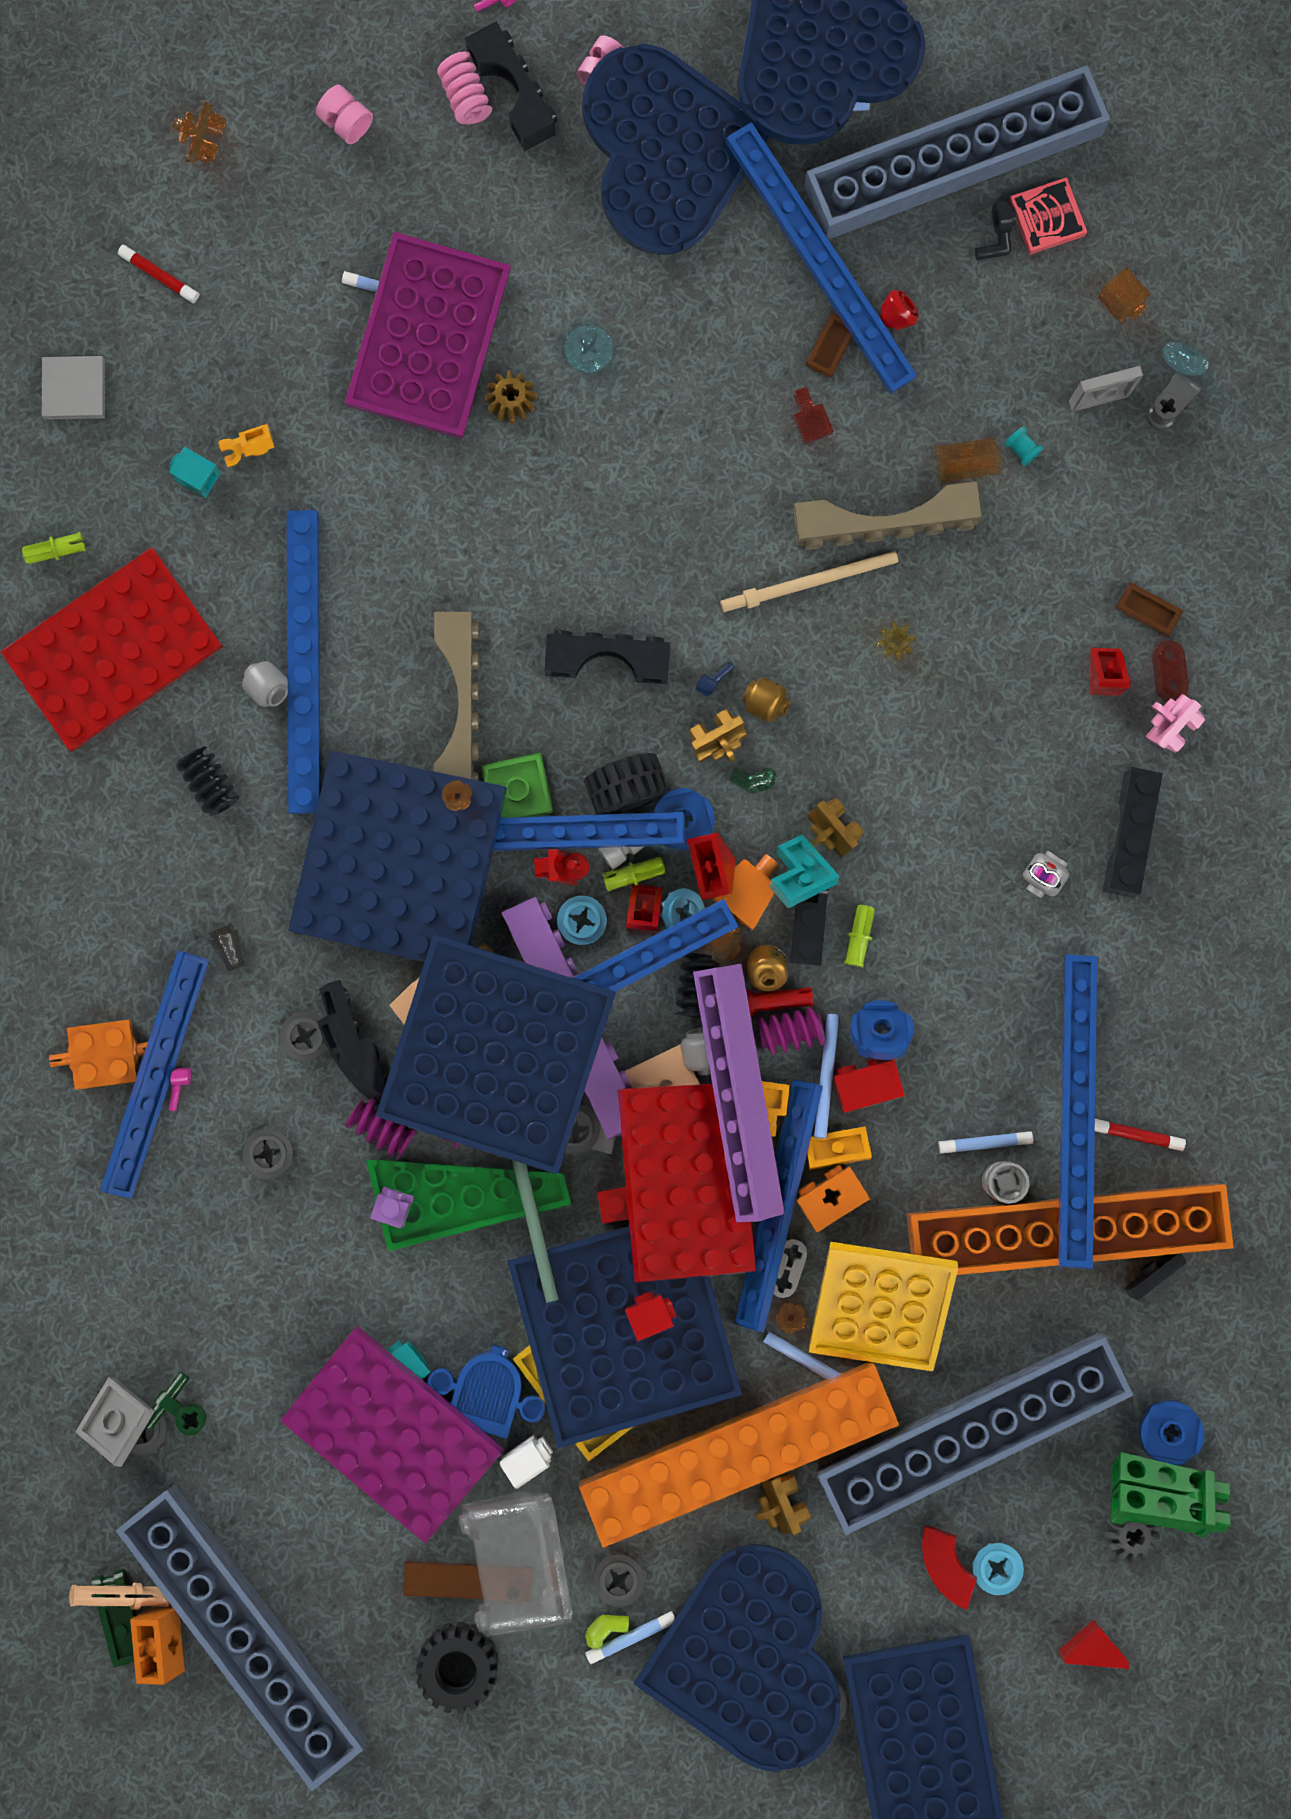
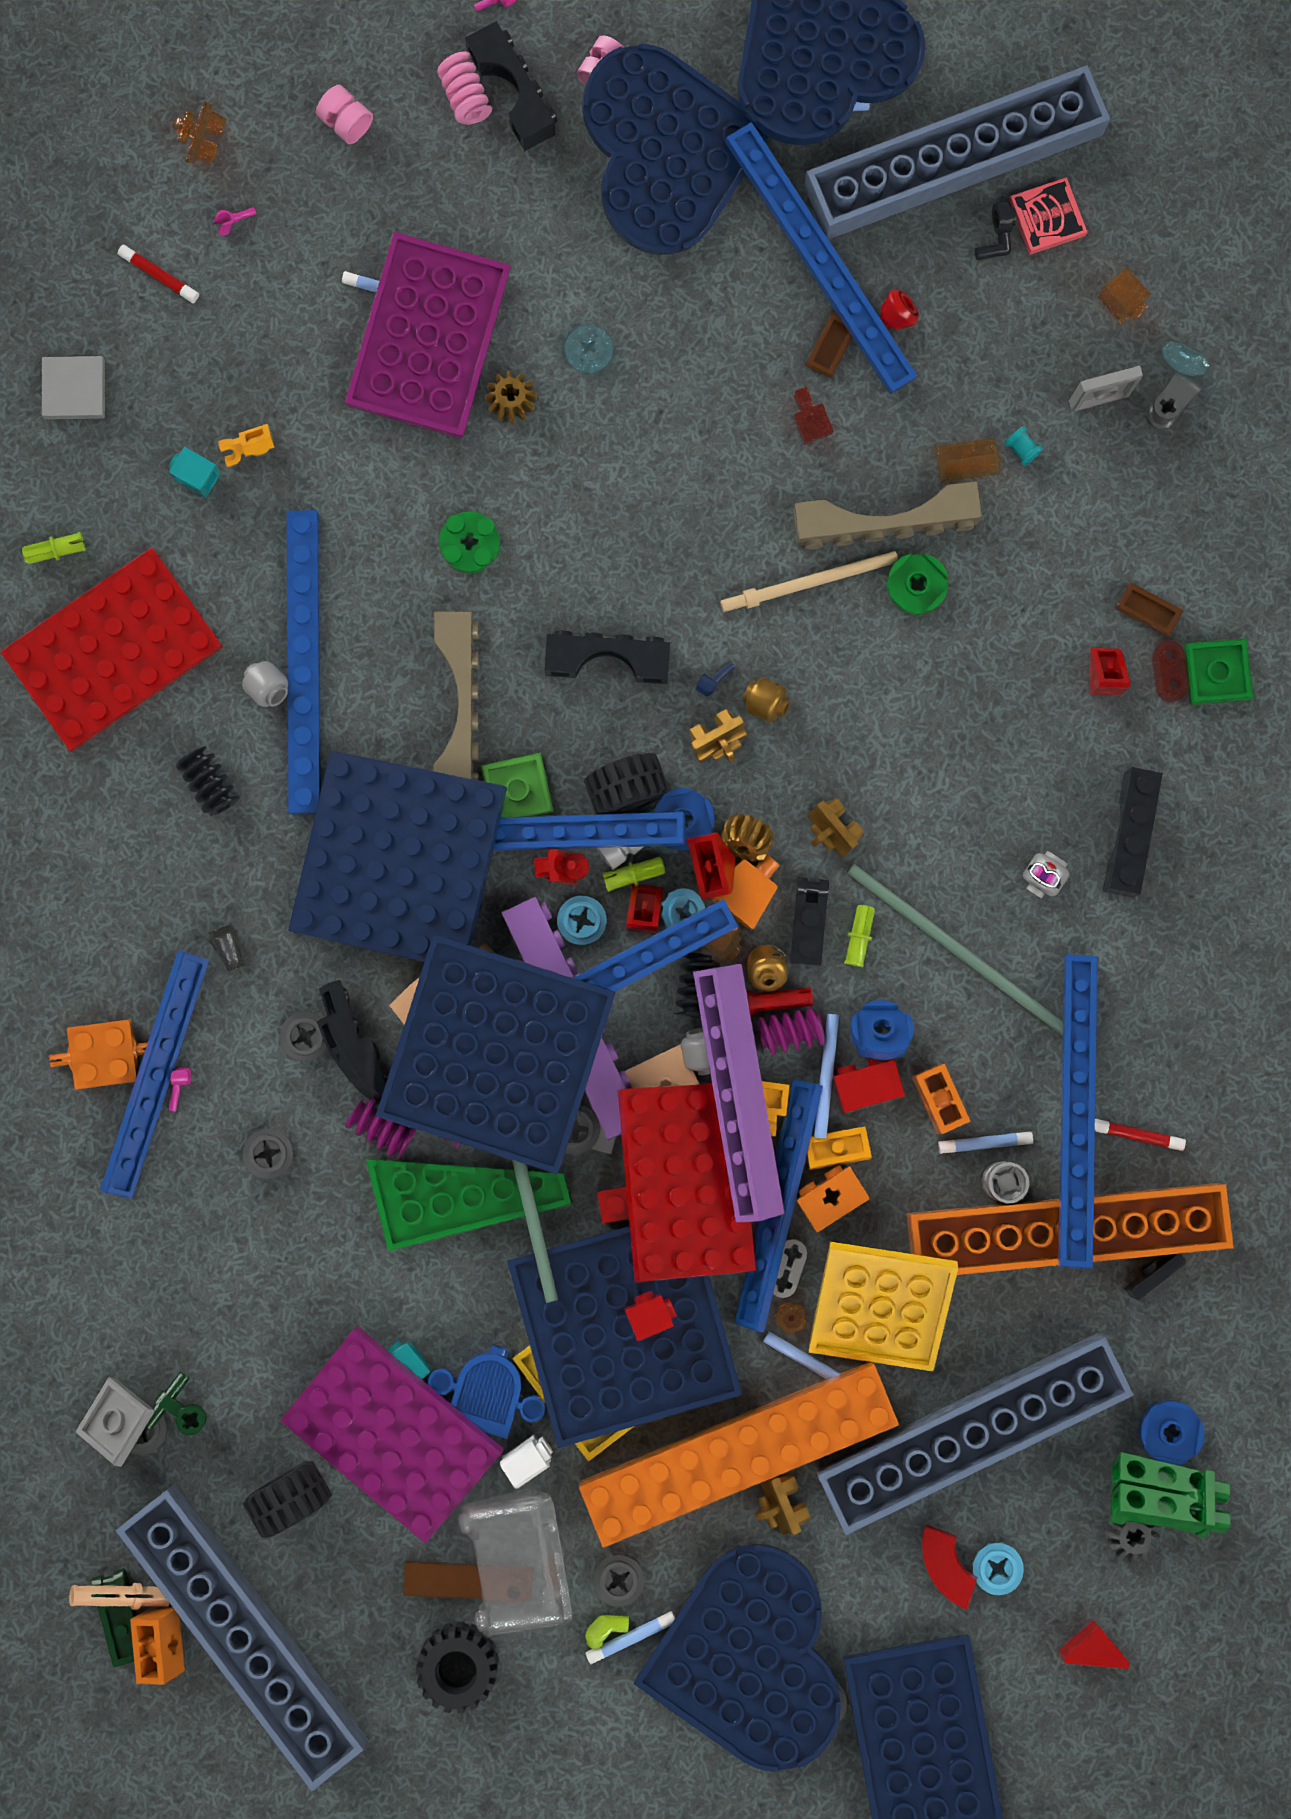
(227, 219): none -> dark pink hand
(287, 1499): none -> black tyre
(392, 1207): medium lavender brick -> none
(449, 792): clear orange plate -> none
(481, 529): none -> green plate
(747, 837): none -> pearl gold gear
(756, 782): clear green arm -> none
(807, 874): teal plate -> none
(890, 647): clear yellow gear -> none
(917, 567): none -> green plate
(940, 1099): none -> orange brick
(956, 948): none -> sand green piece
(1172, 719): bright pink hips -> none
(1218, 672): none -> green plate

